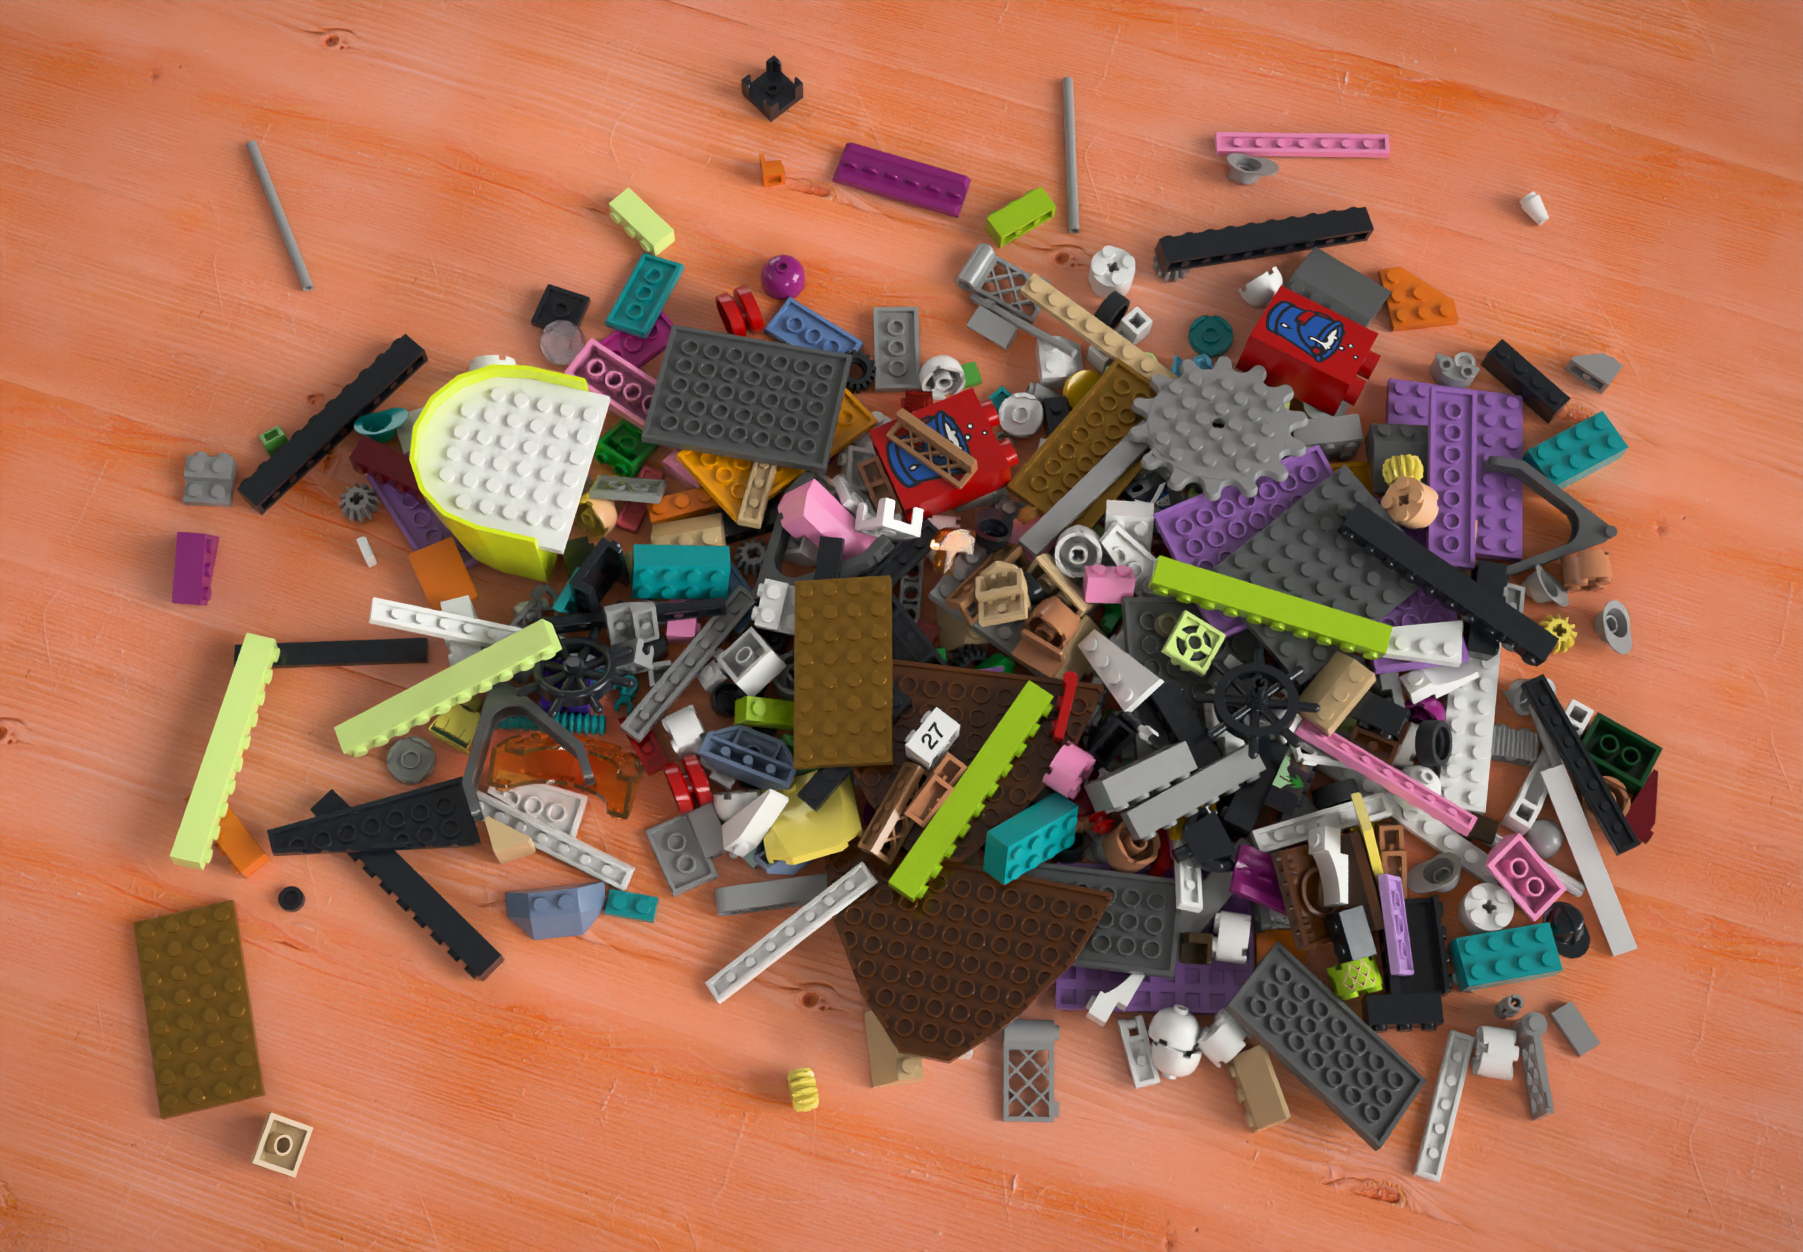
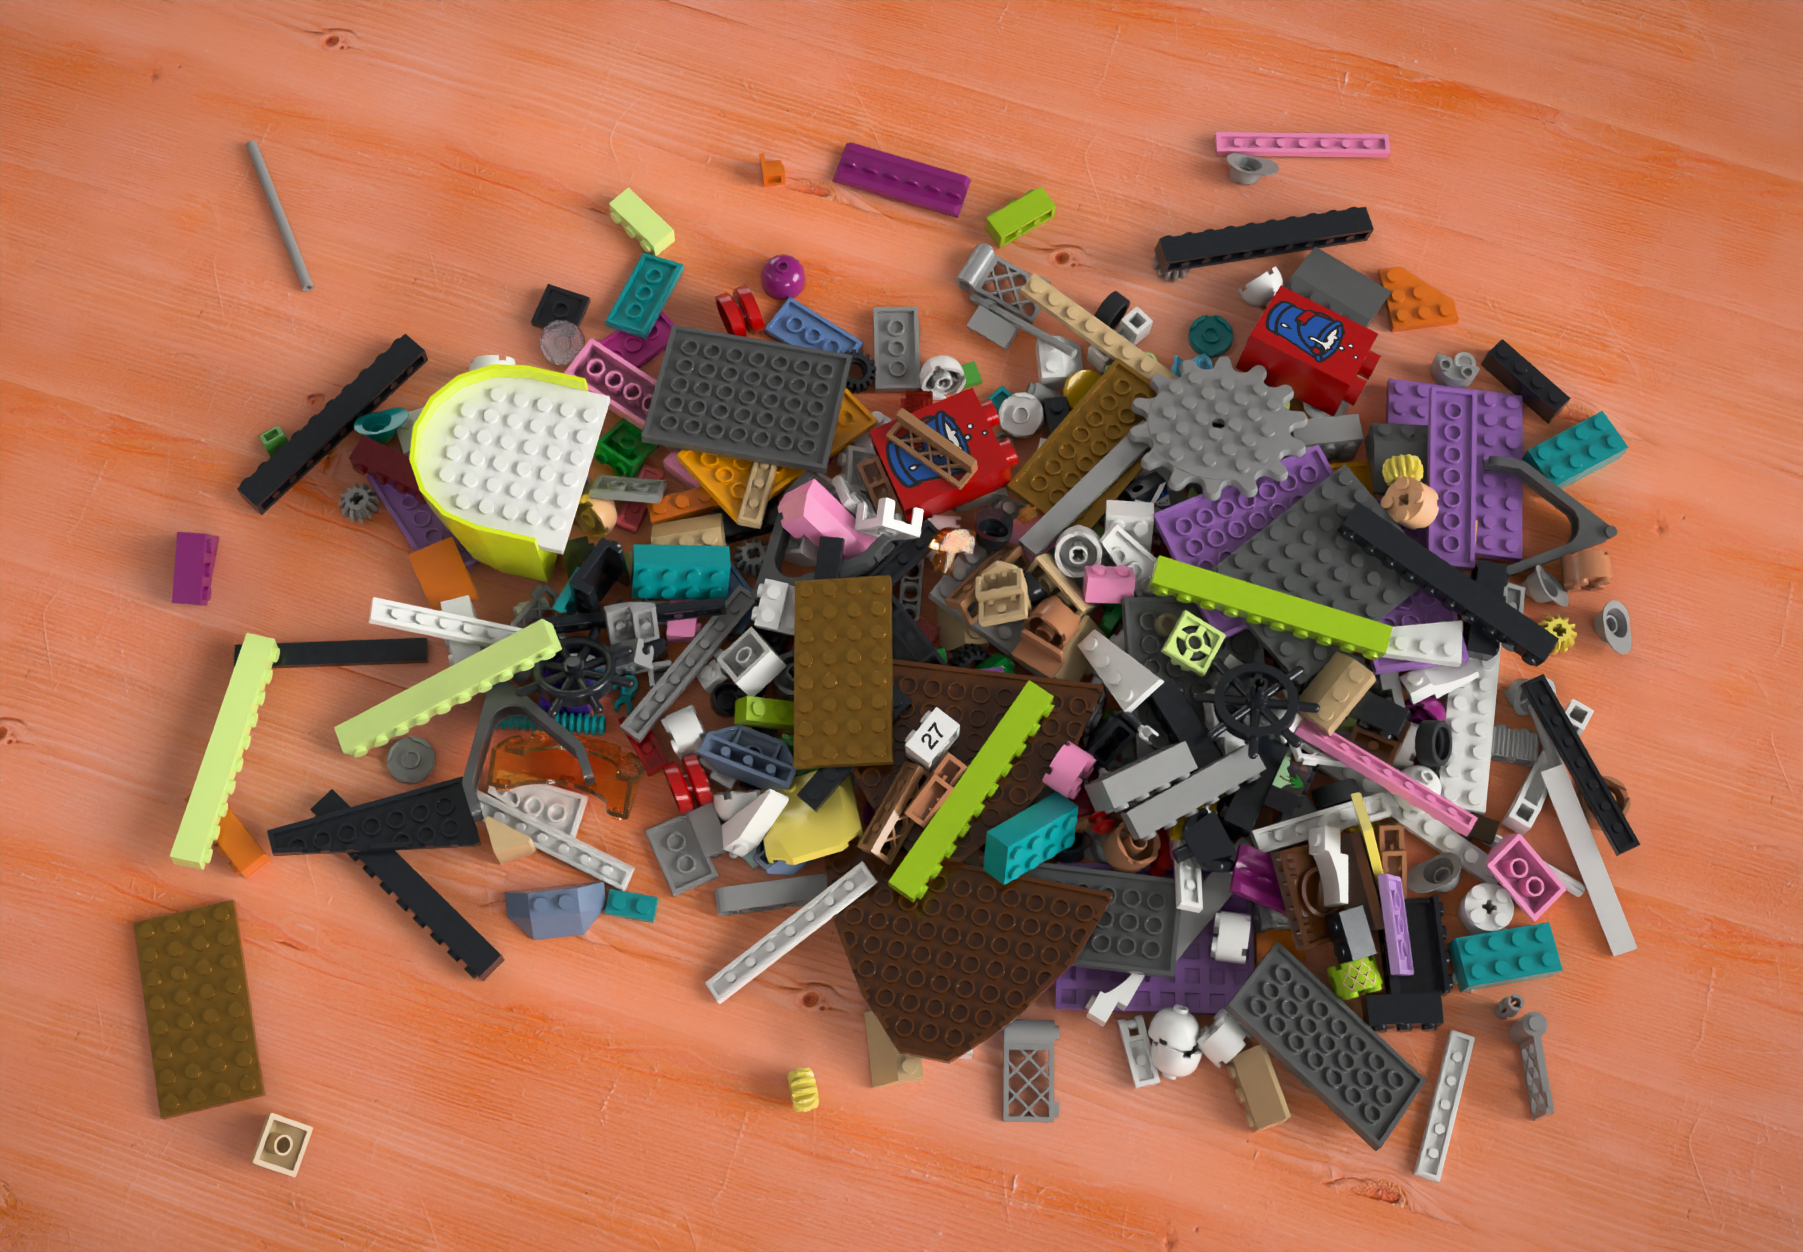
(209, 480): light grey plate -> none
(291, 899): black tile -> none
(367, 551): white tile -> none
(458, 725): light yellow torso -> none
(772, 91): black panel -> none
(1064, 706): red plate -> none
(1070, 155): light grey piece -> none
(1111, 271): white brick -> none
(1196, 948): dark brown panel -> none
(1494, 1052): white brick -> none
(1534, 208): white cone -> none
(1545, 838): light grey hair -> none
(1568, 929): black piece -> none
(1574, 1028): light grey tile -> none
(1594, 370): light grey slope -> none
(1620, 752): dark green brick -> none
(1643, 809): dark red slope -> none

